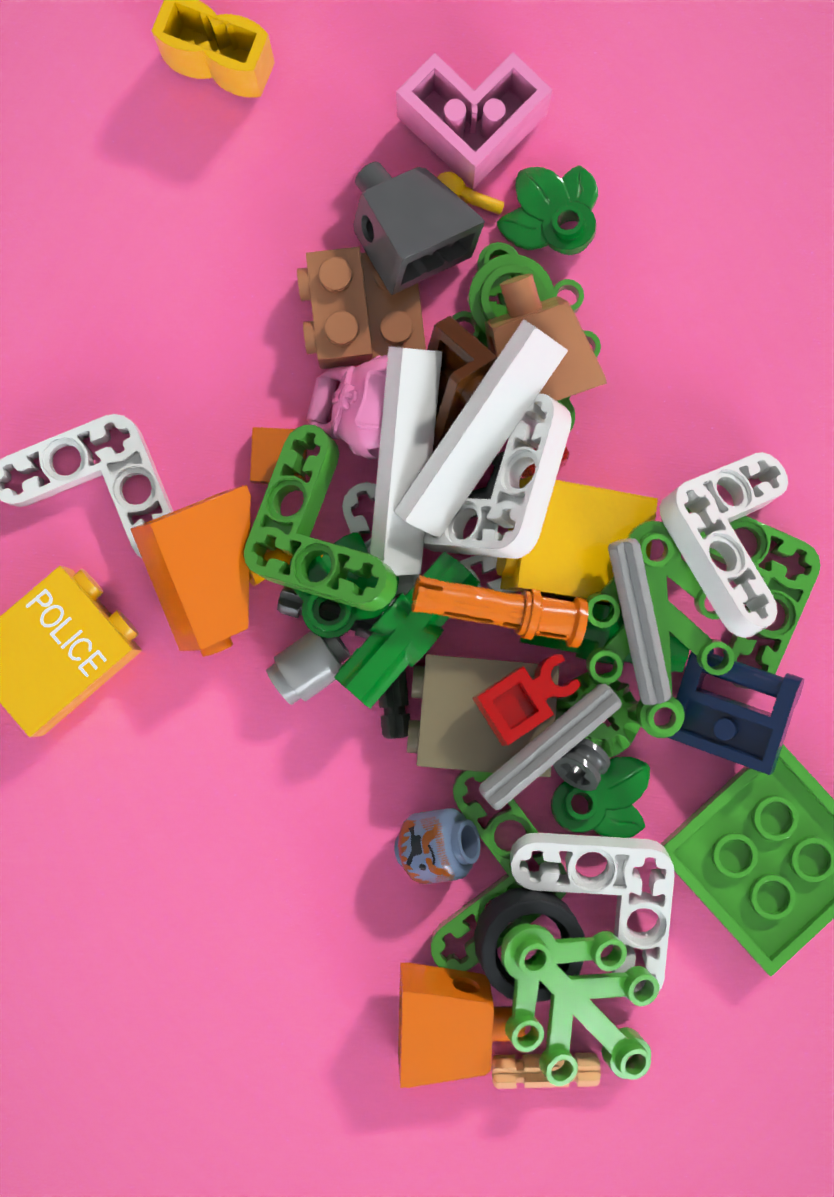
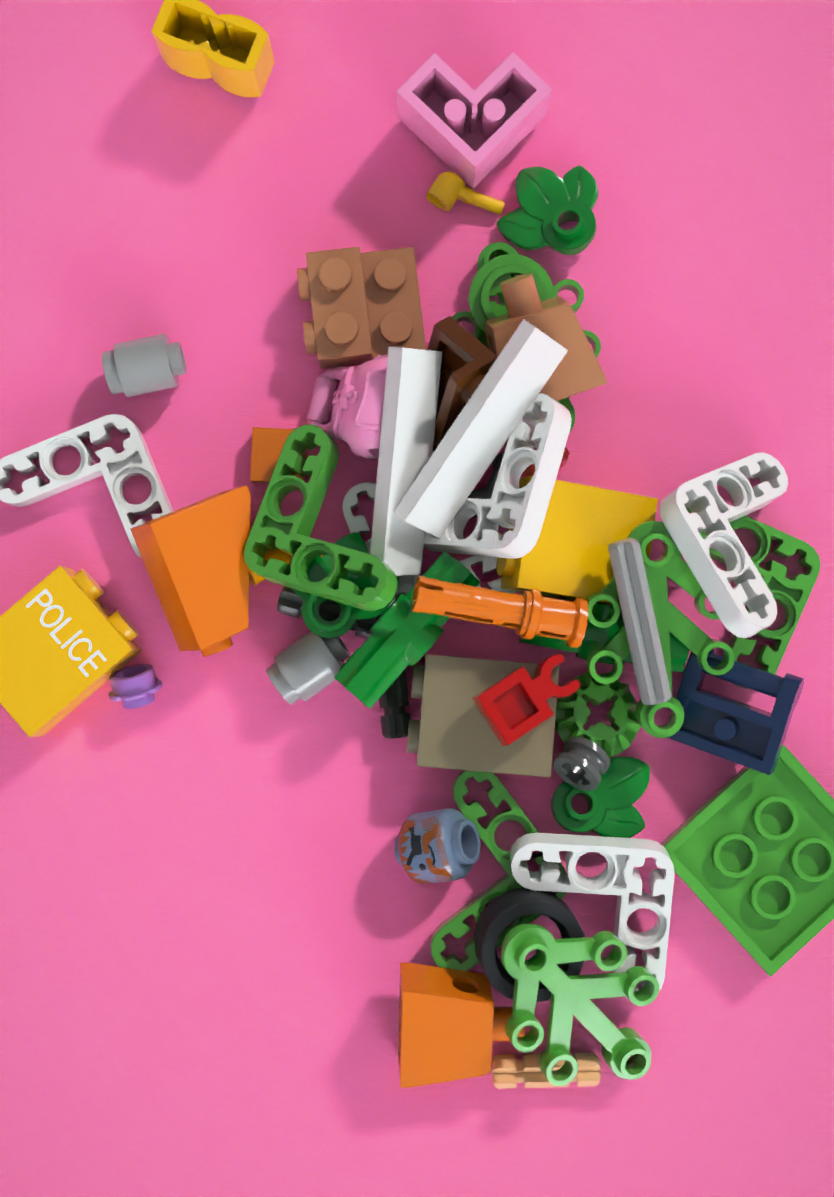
(134, 686): none -> medium lavender plate
(143, 365): none -> light grey brick
(412, 225): dark grey torso -> none
(550, 746): light grey axle -> none

